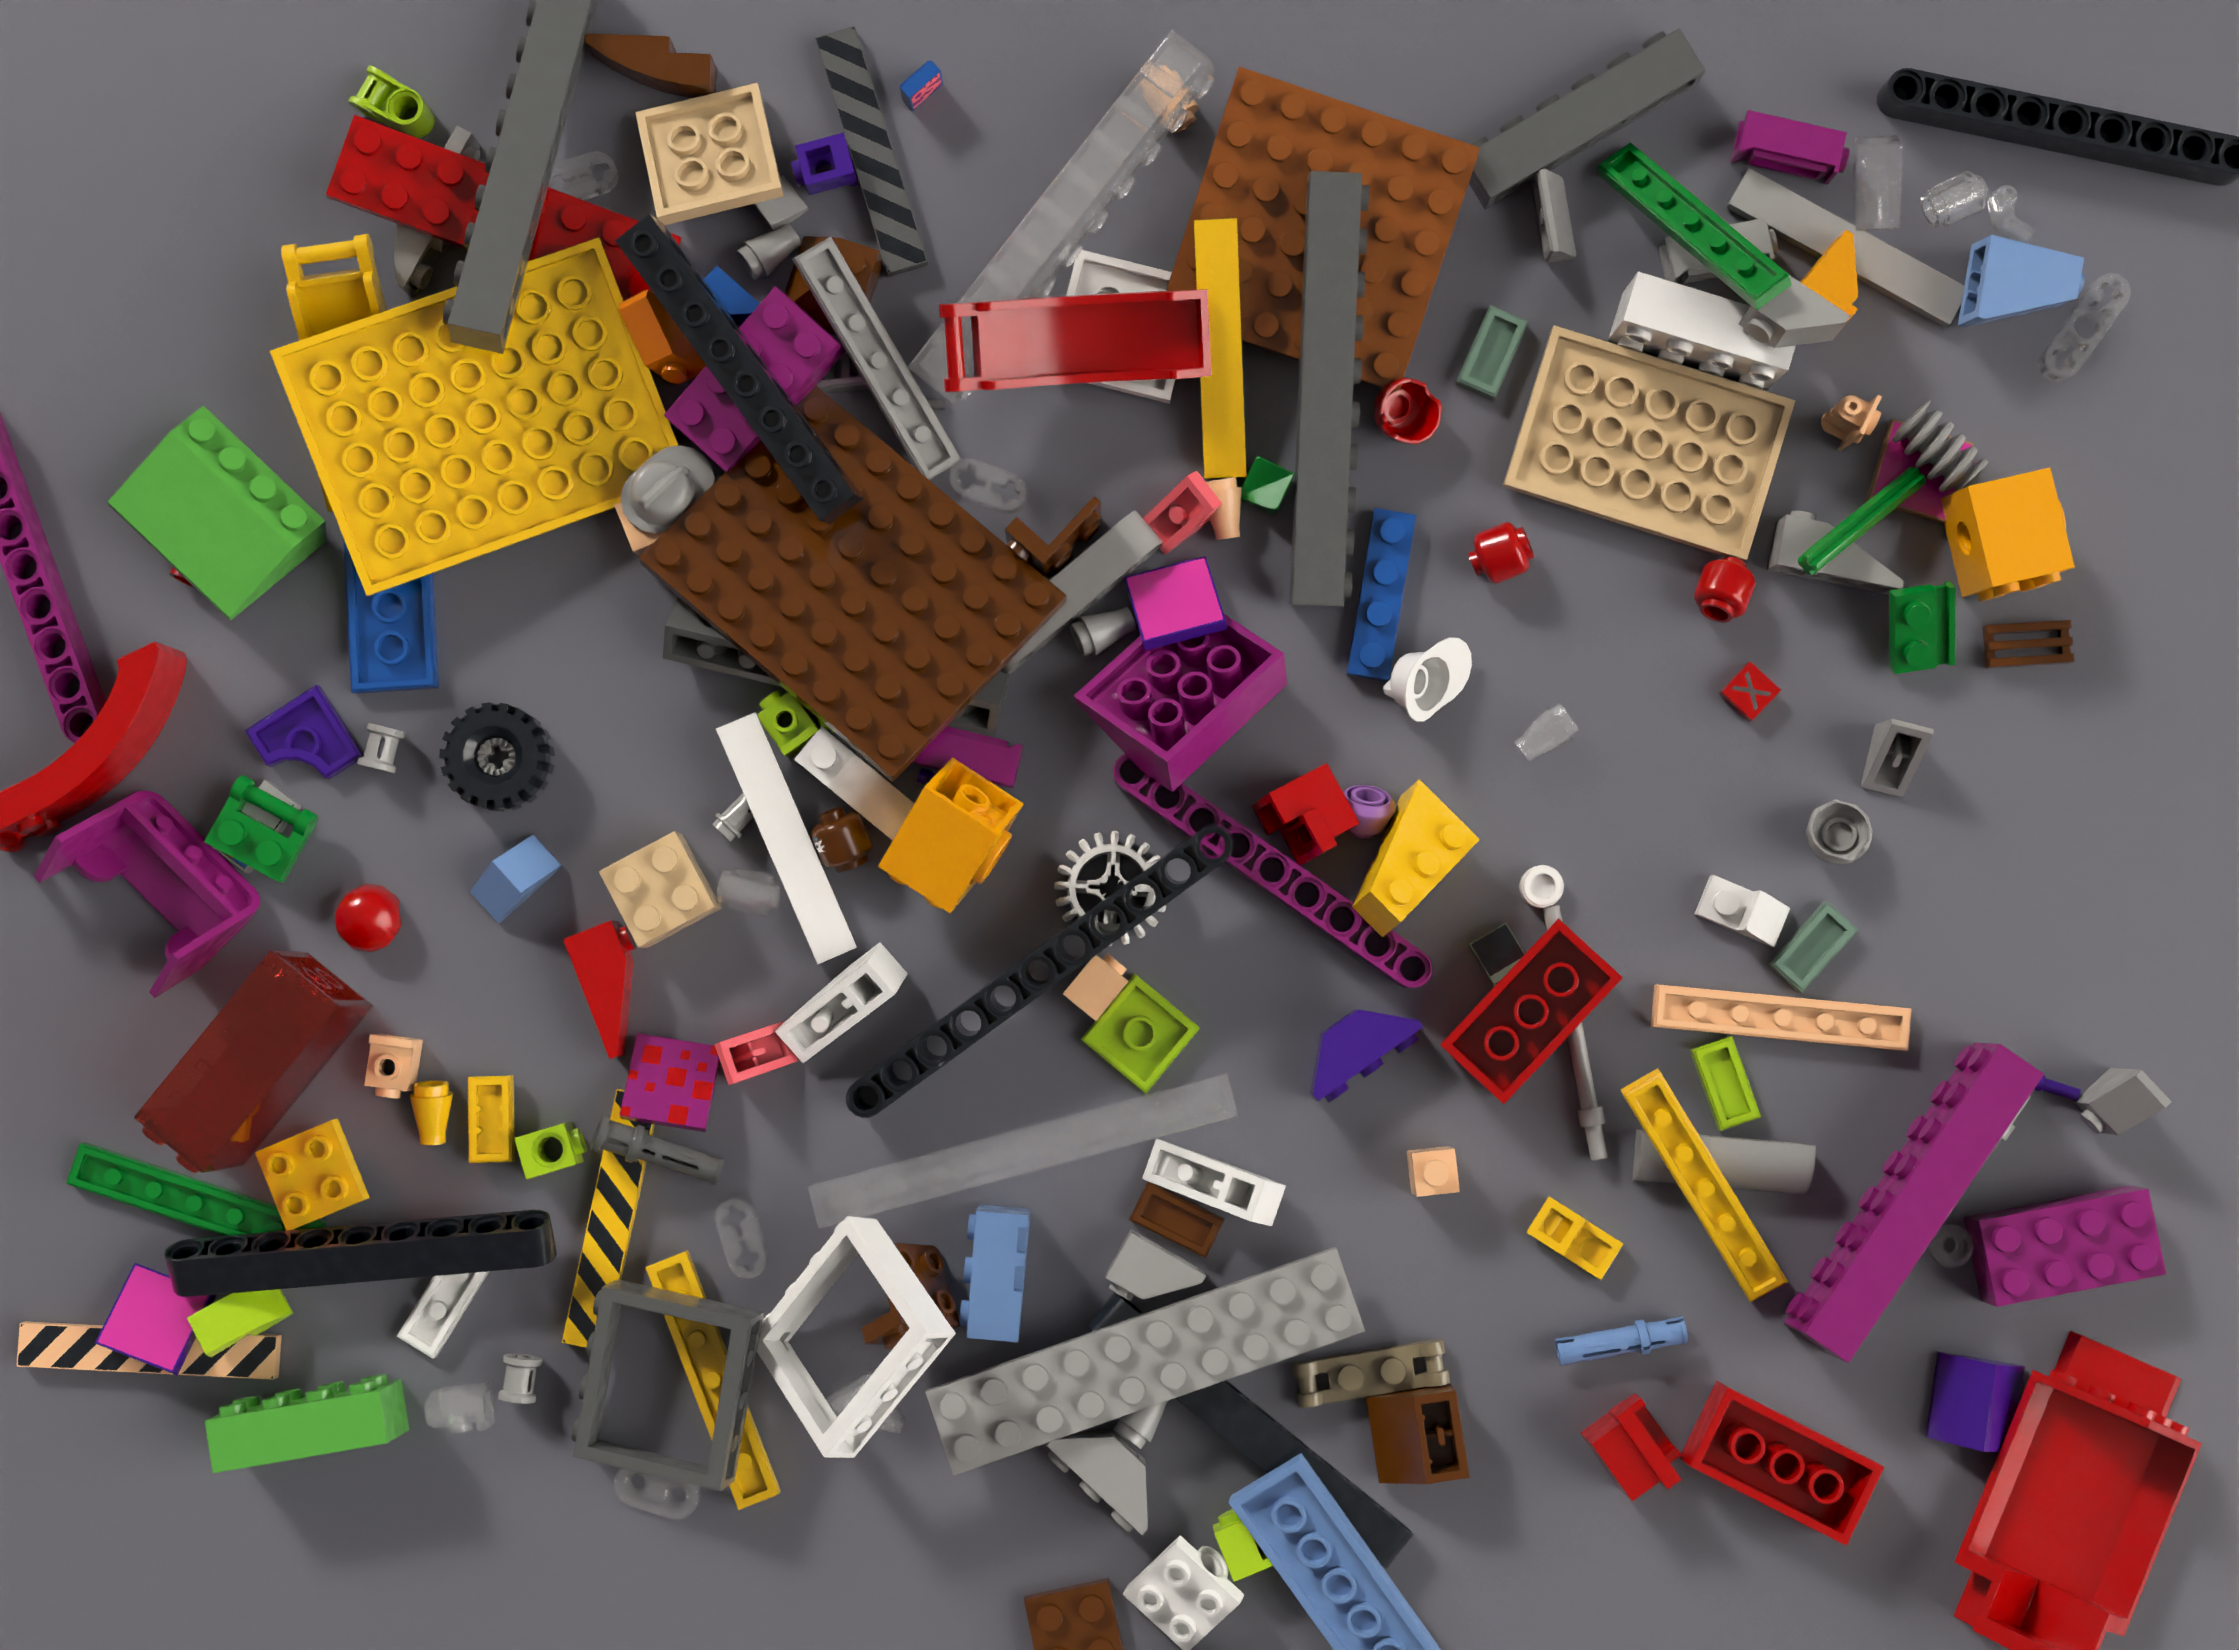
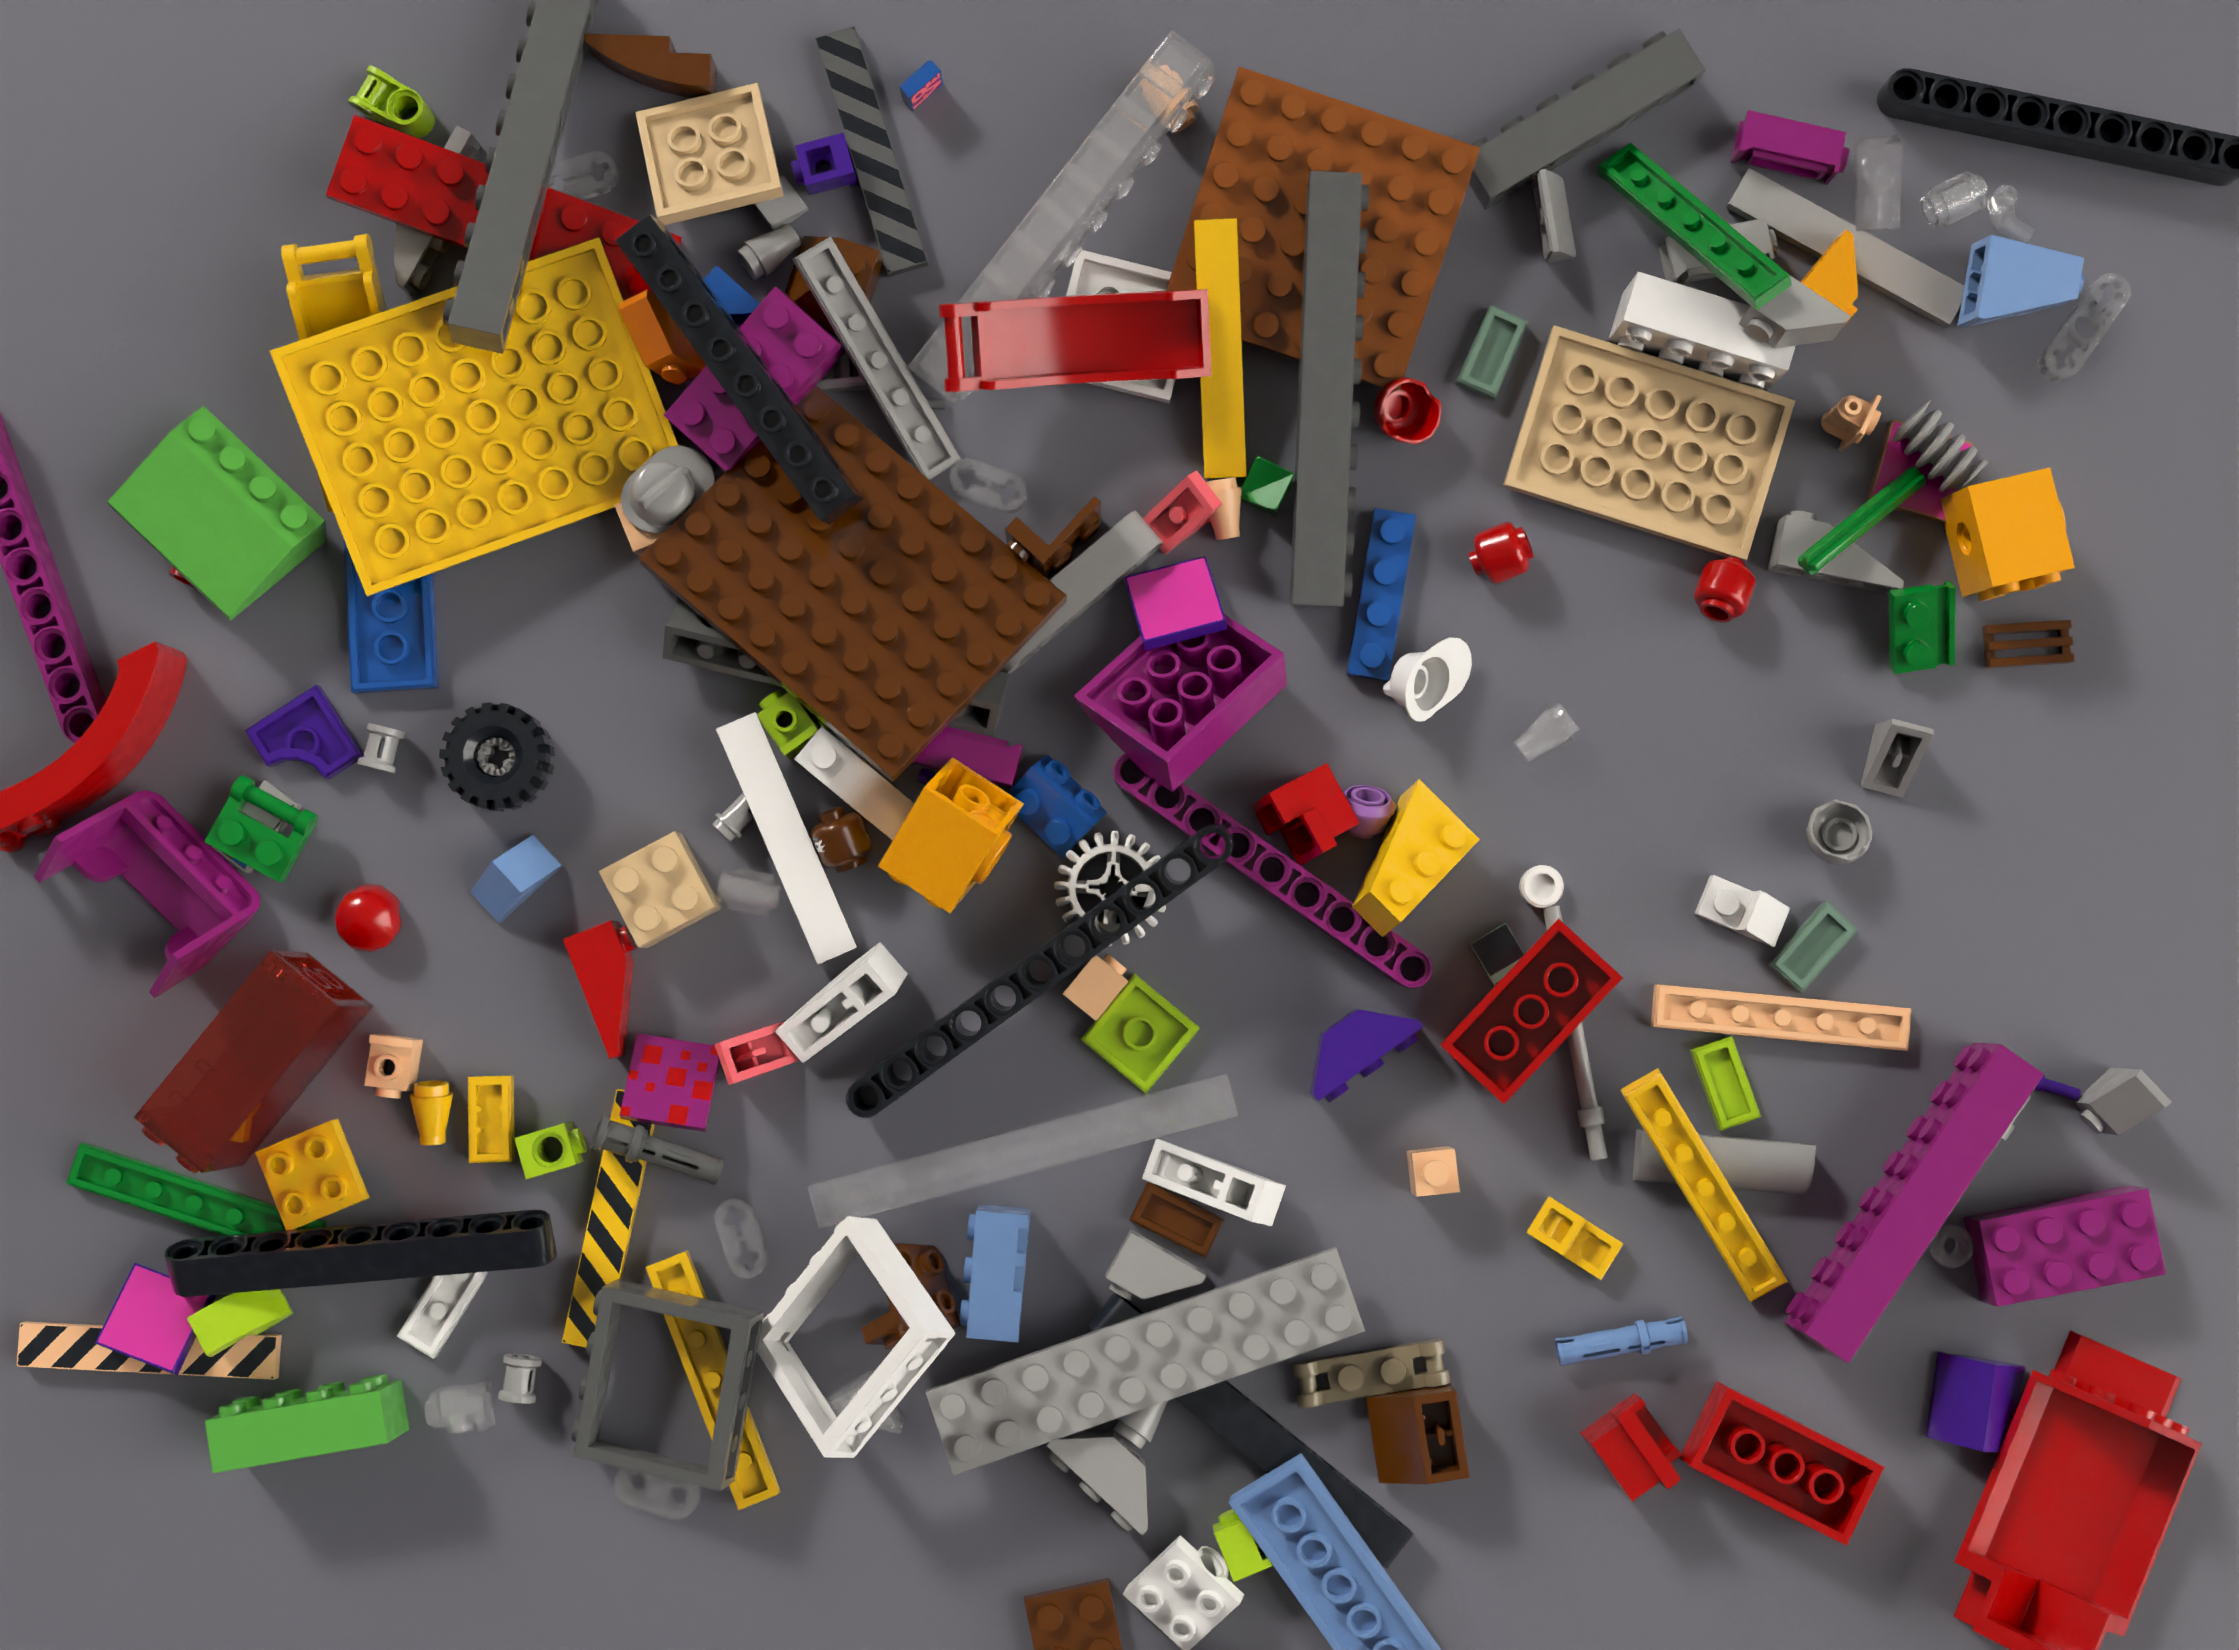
(1056, 805): none -> blue bracket
(1099, 631): light grey cone -> none
(1749, 691): red tile -> none

